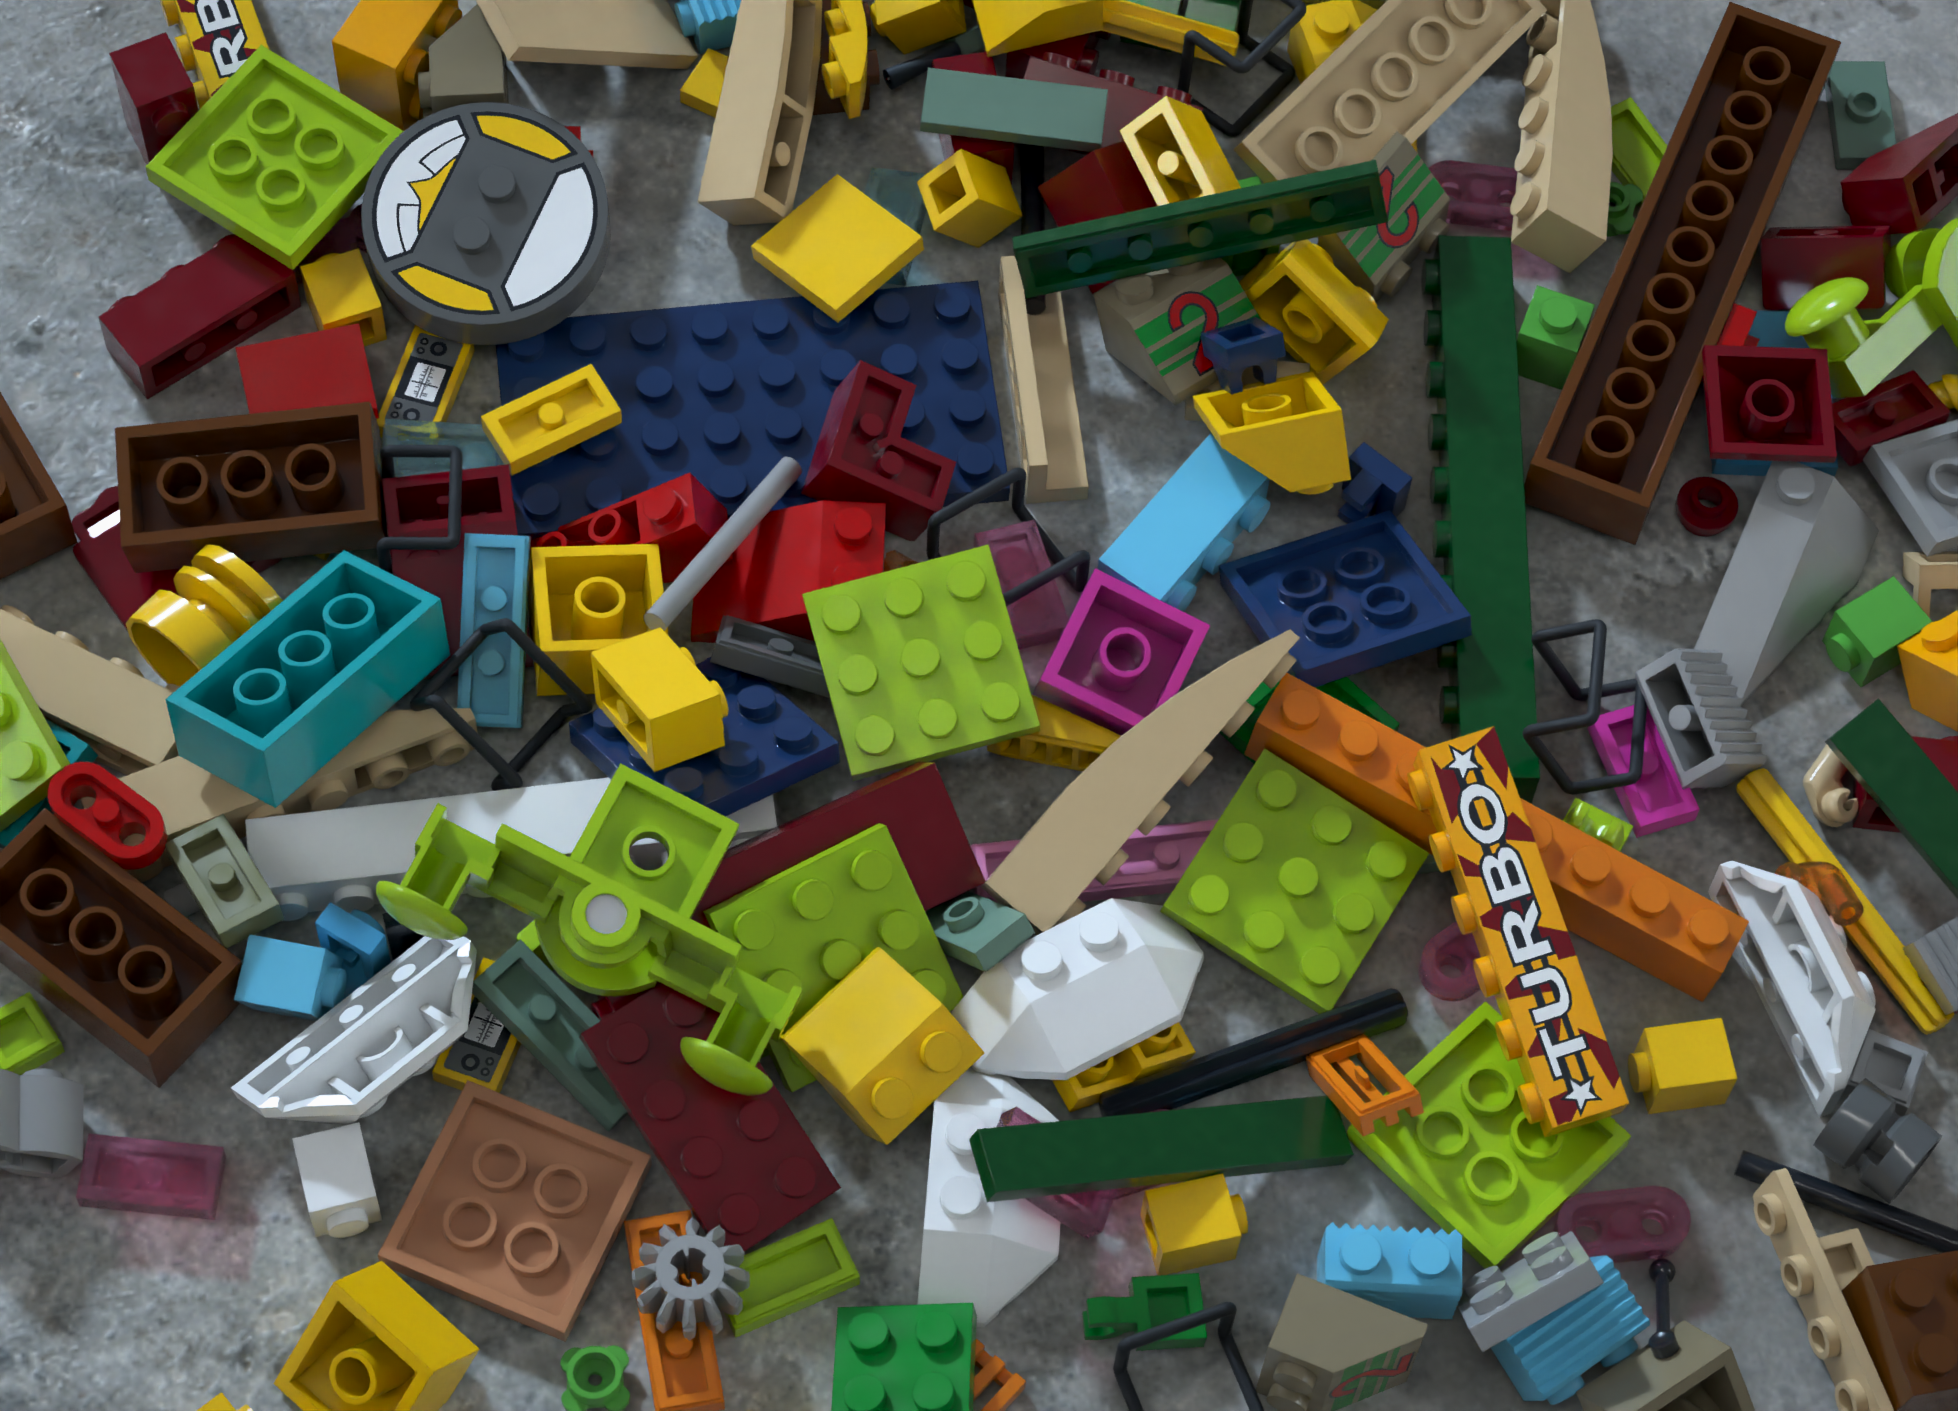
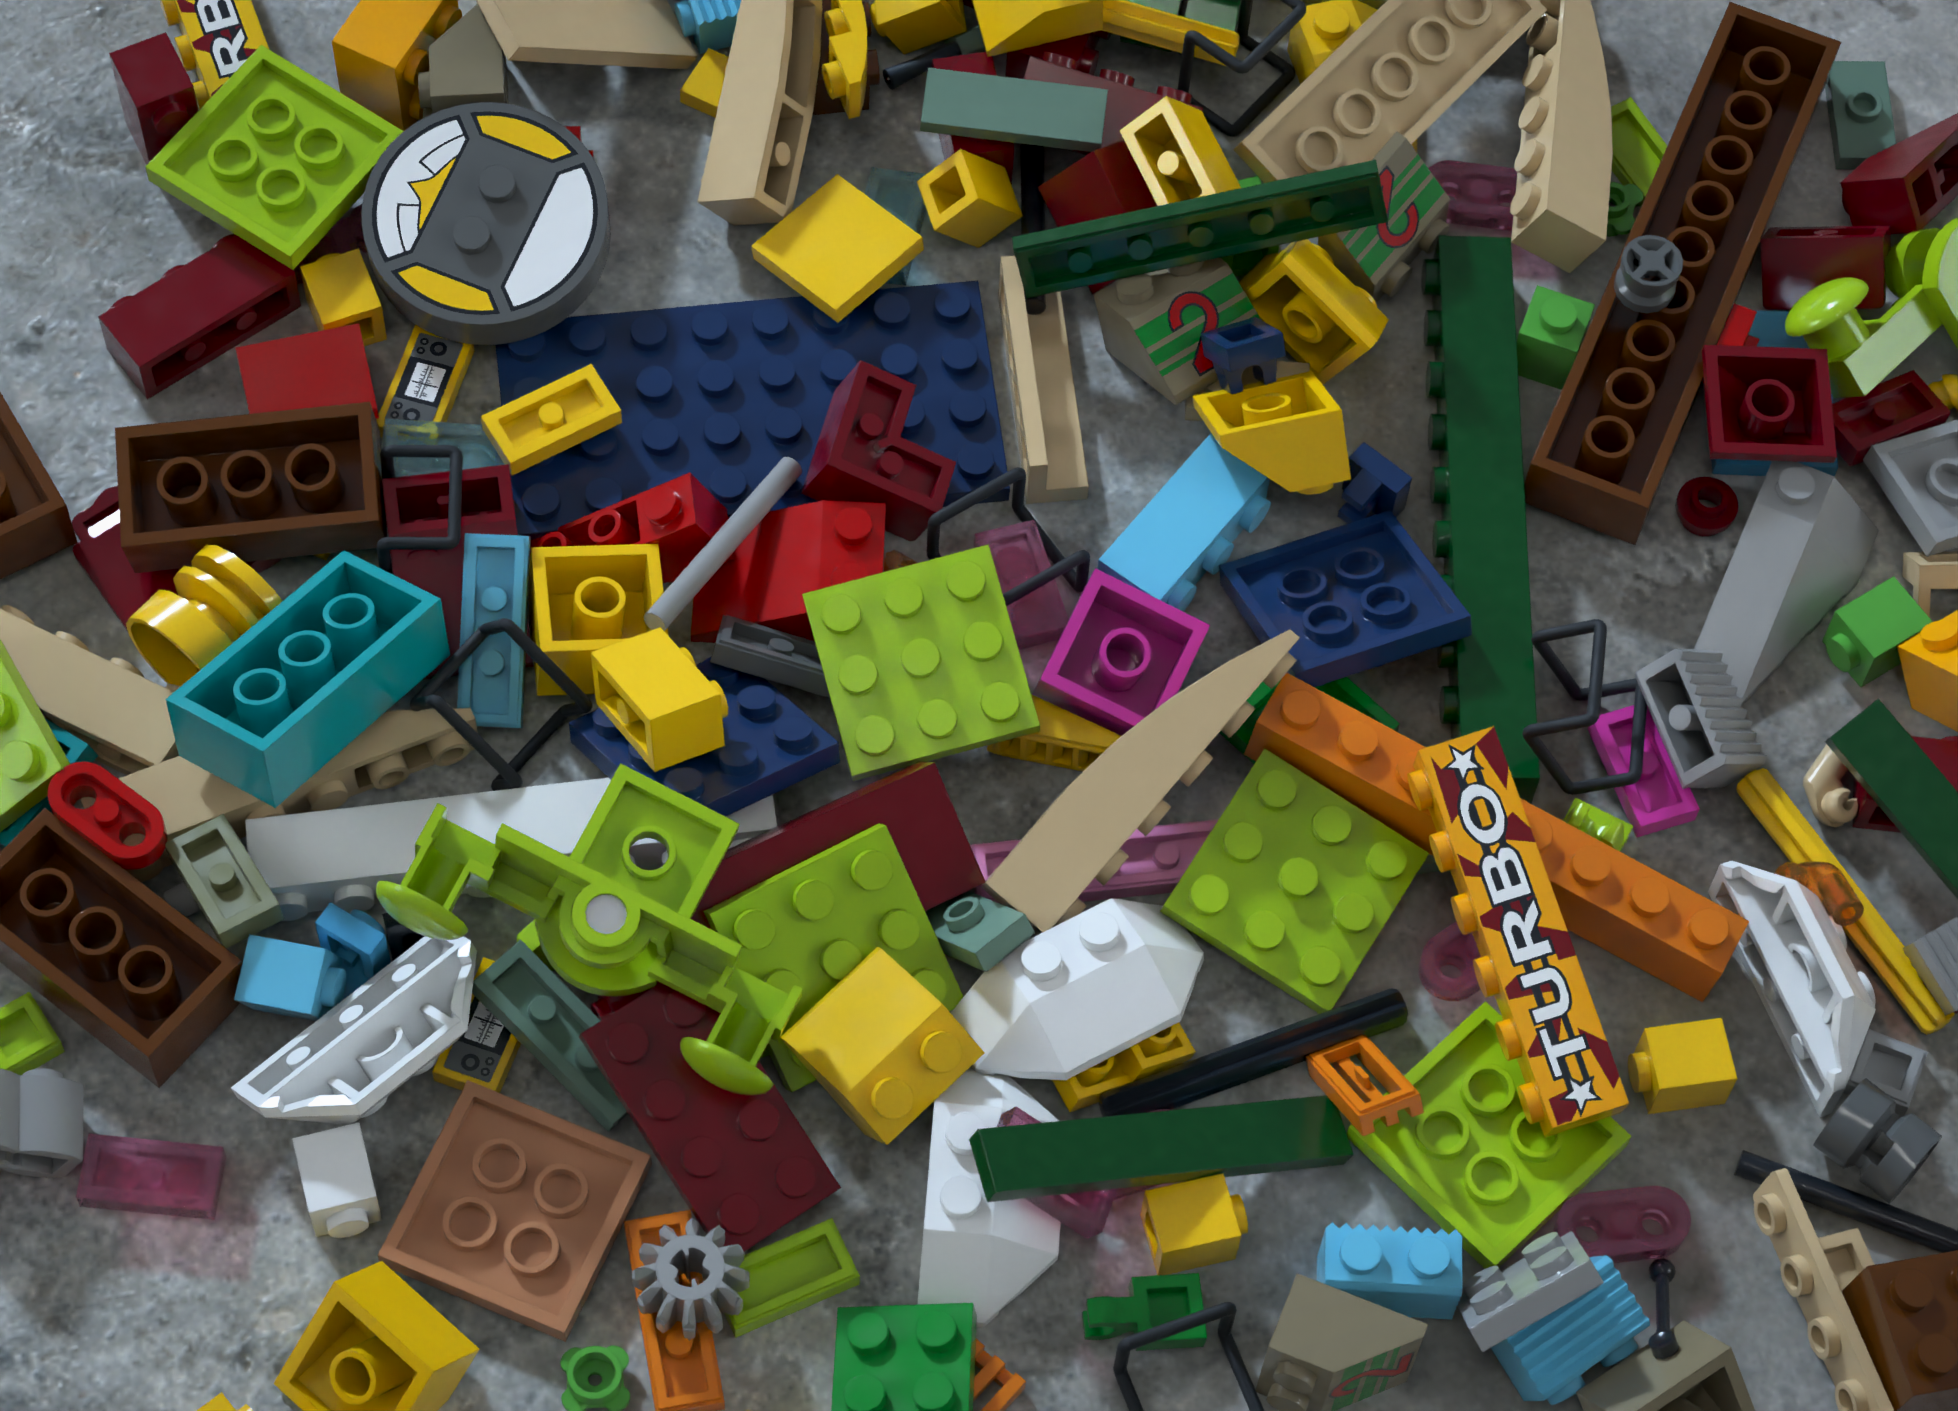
(1645, 258): none -> dark grey wheel

